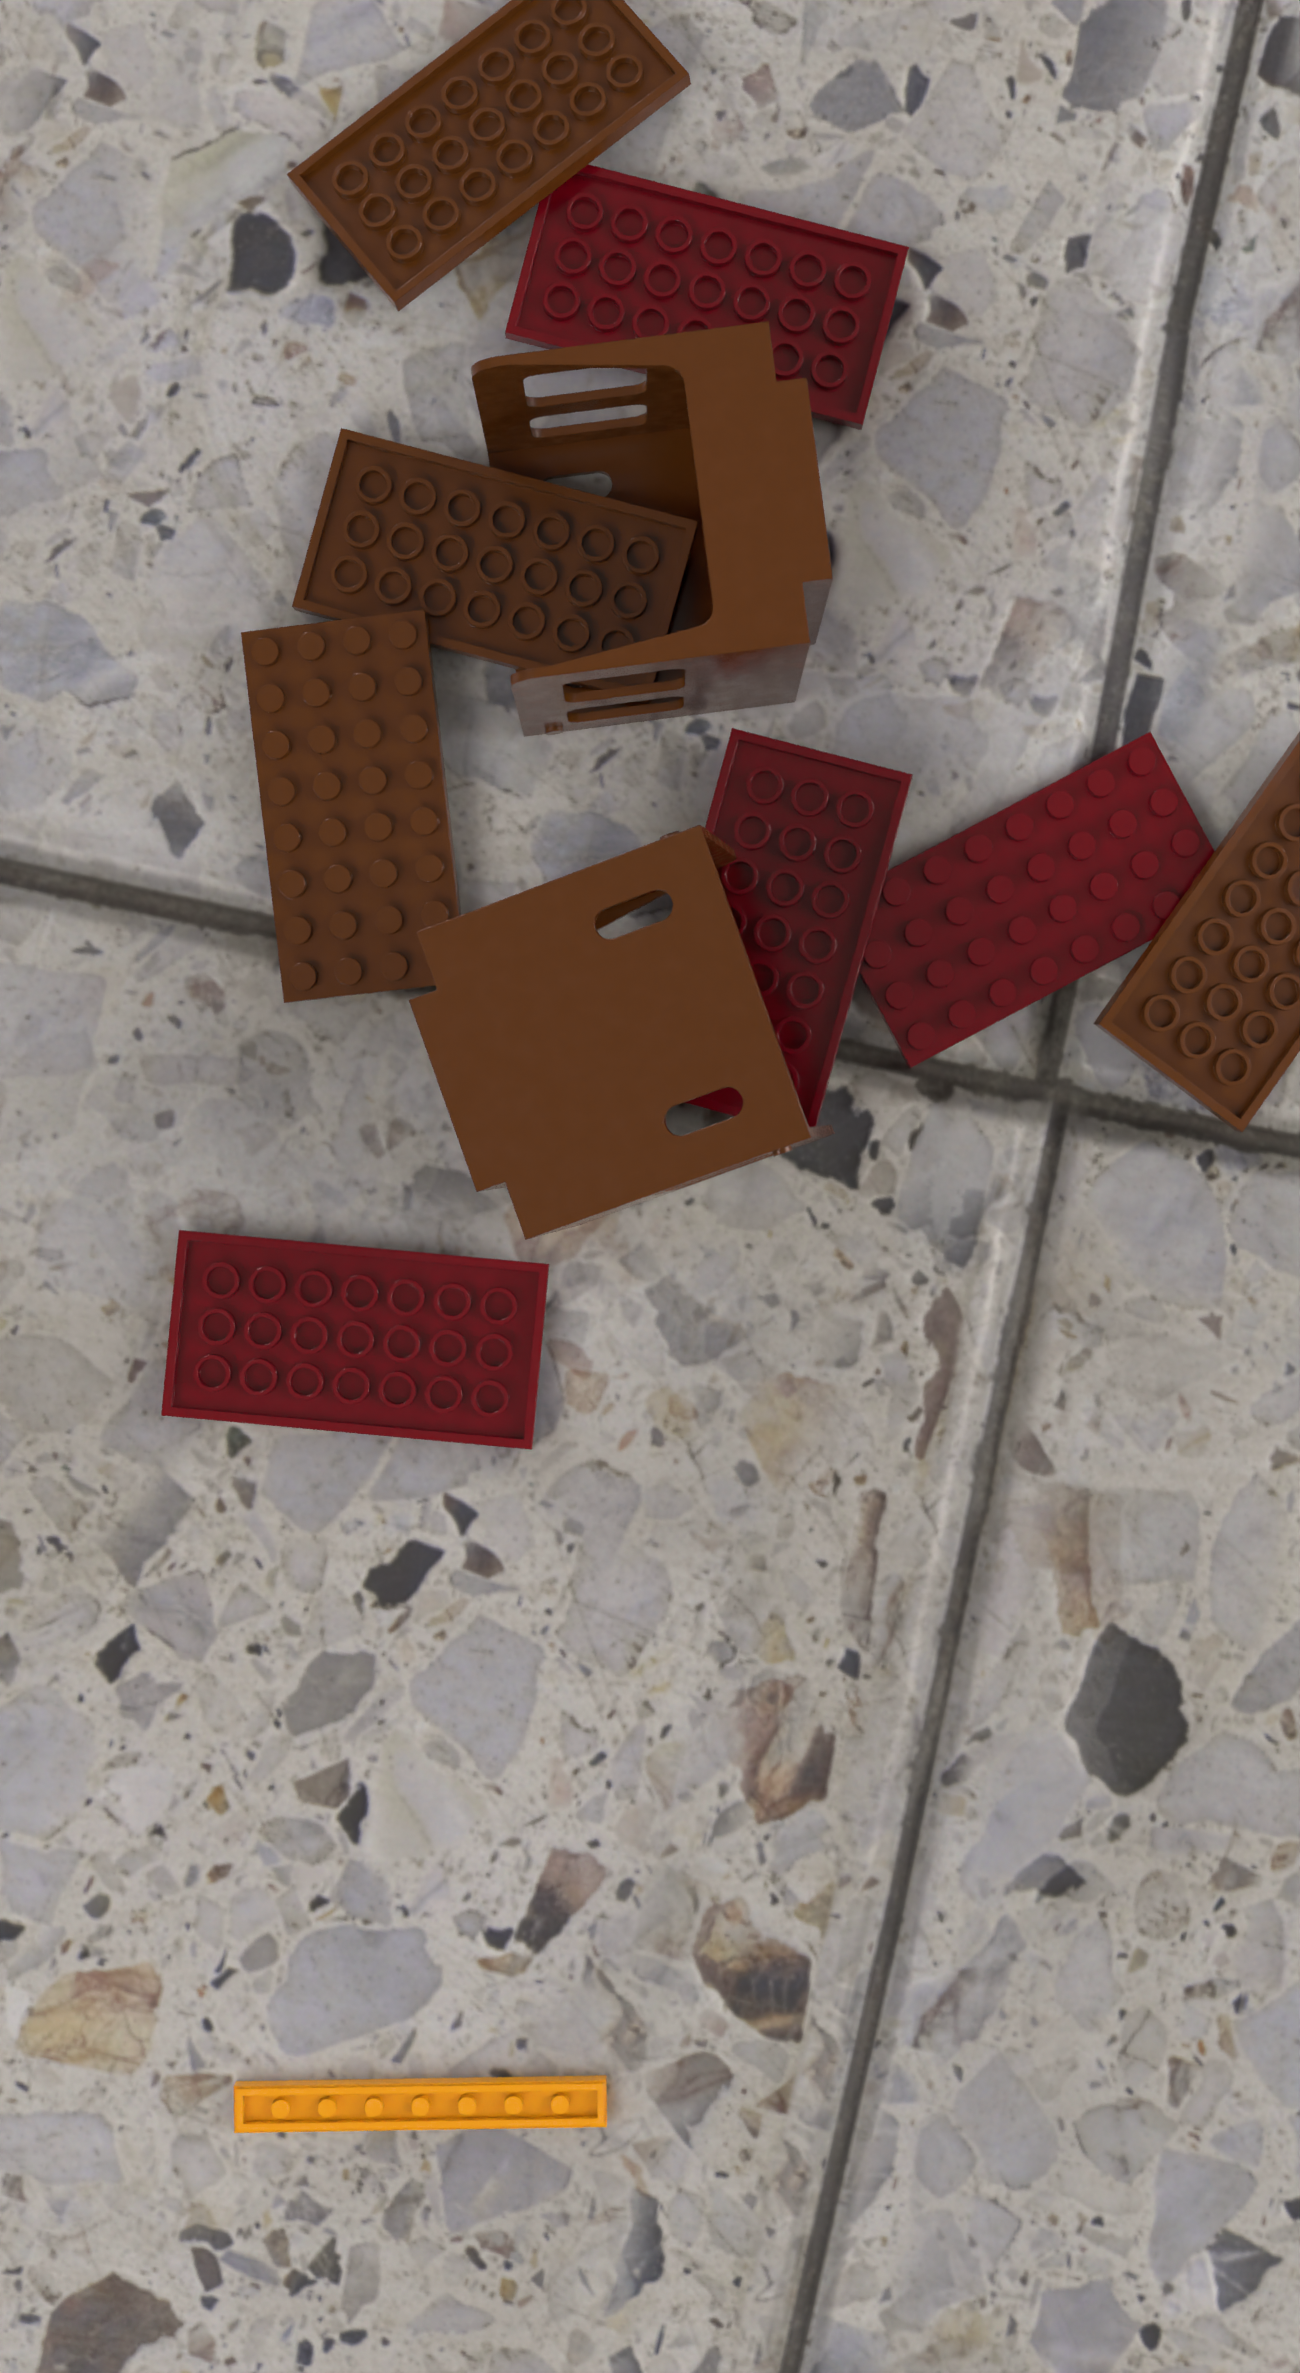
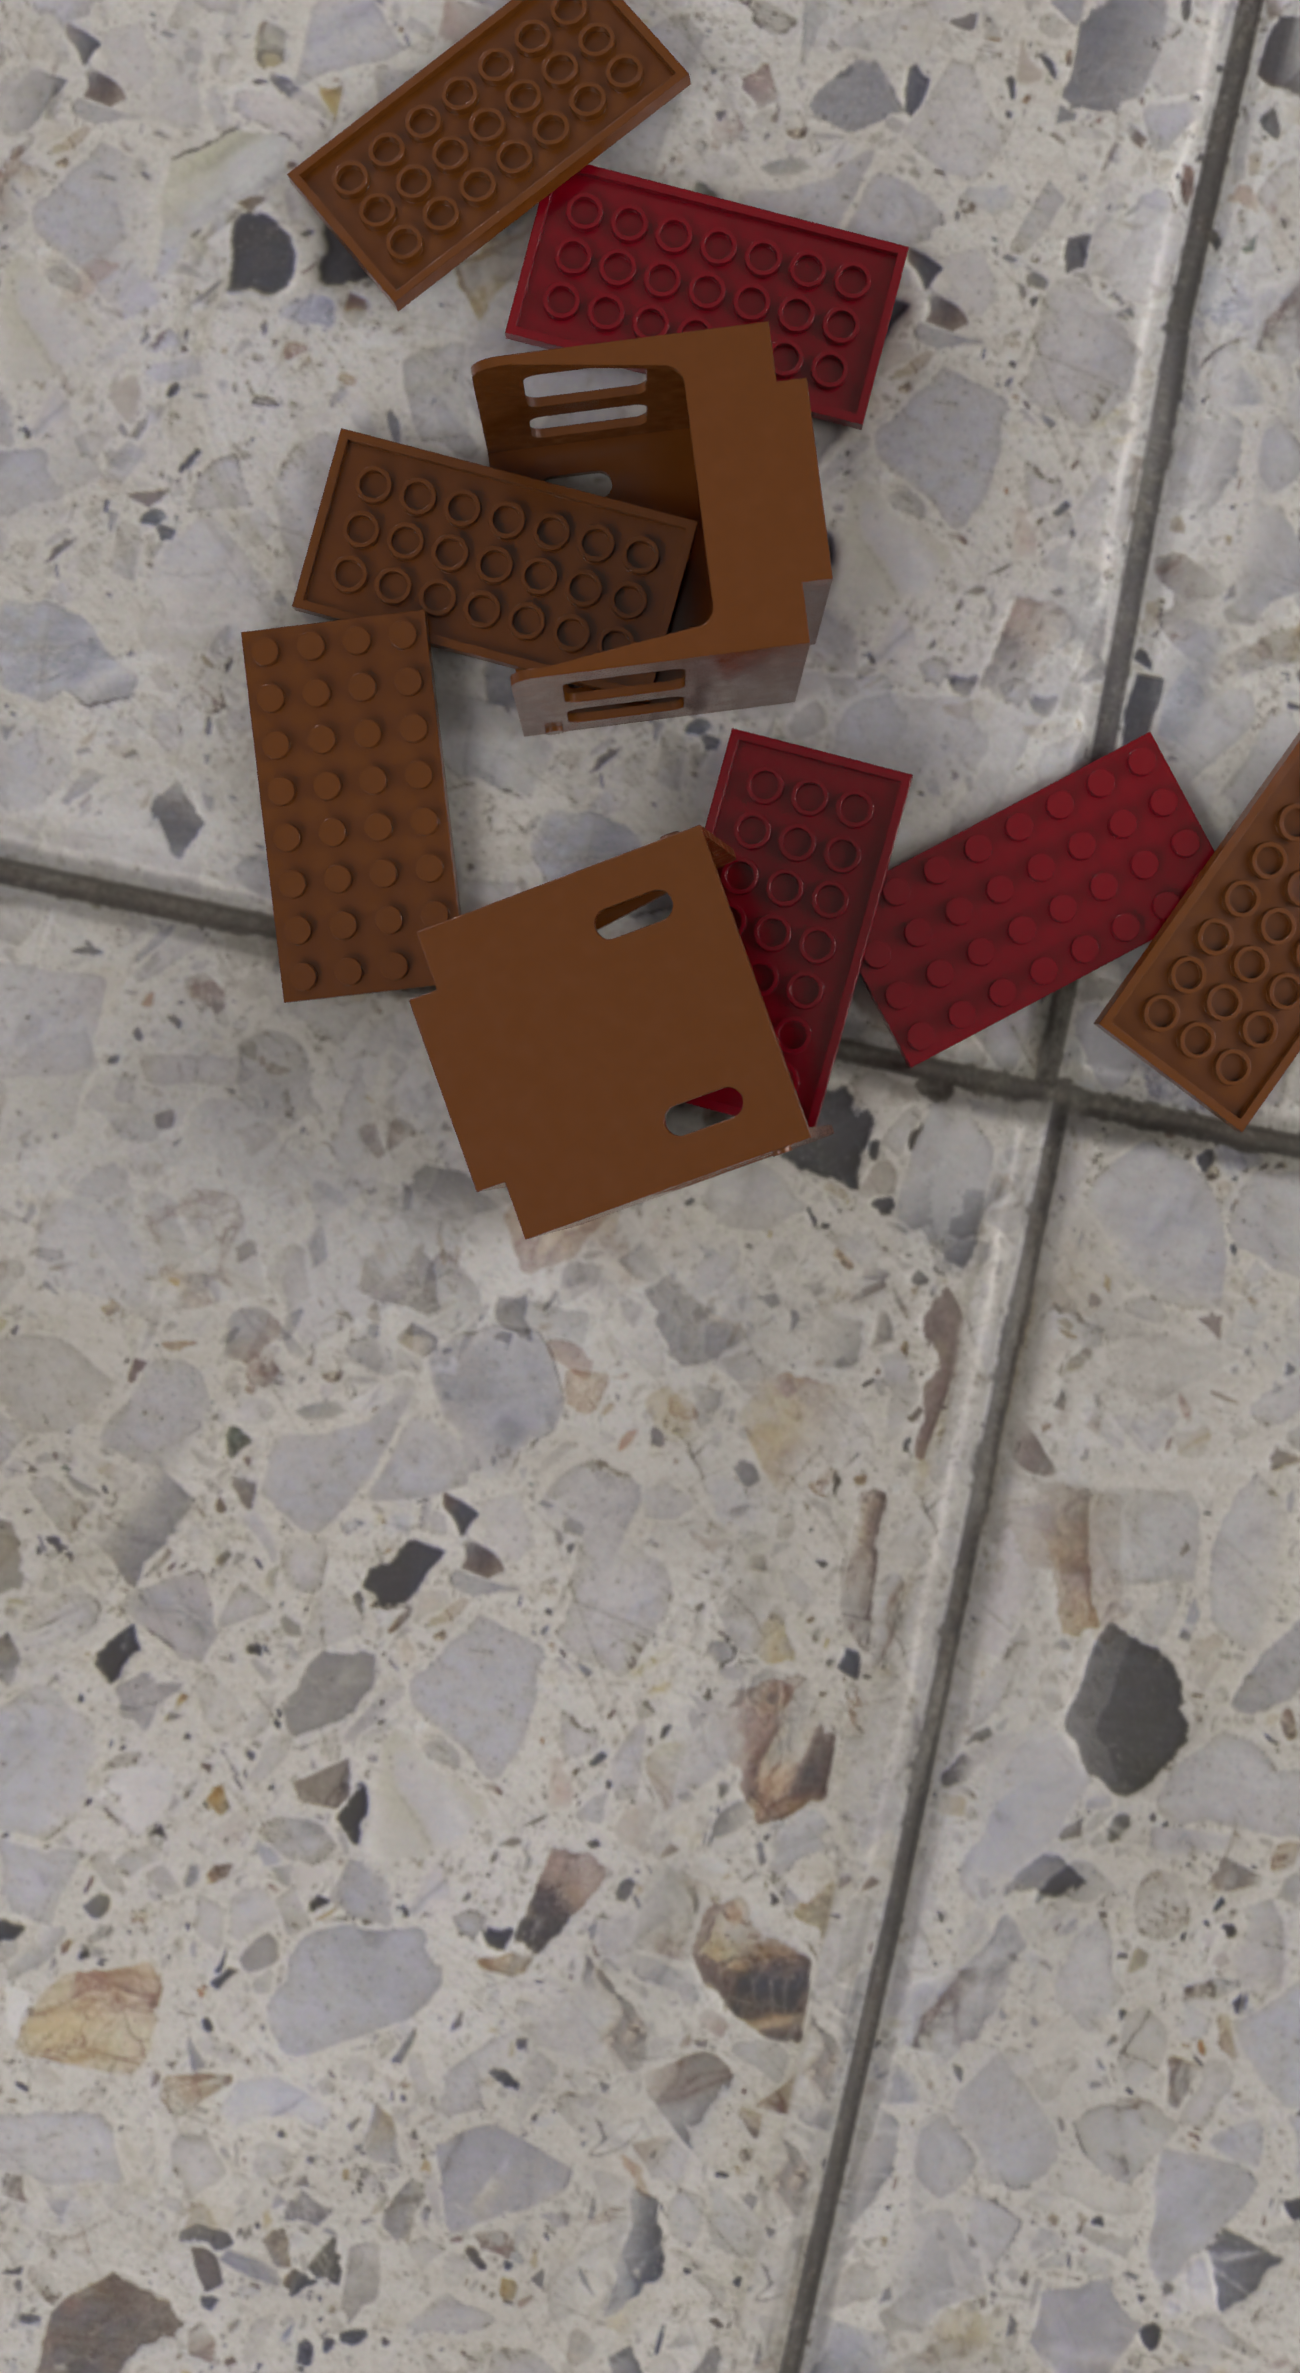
(355, 1339): dark red plate -> none
(420, 2104): light orange tile -> none

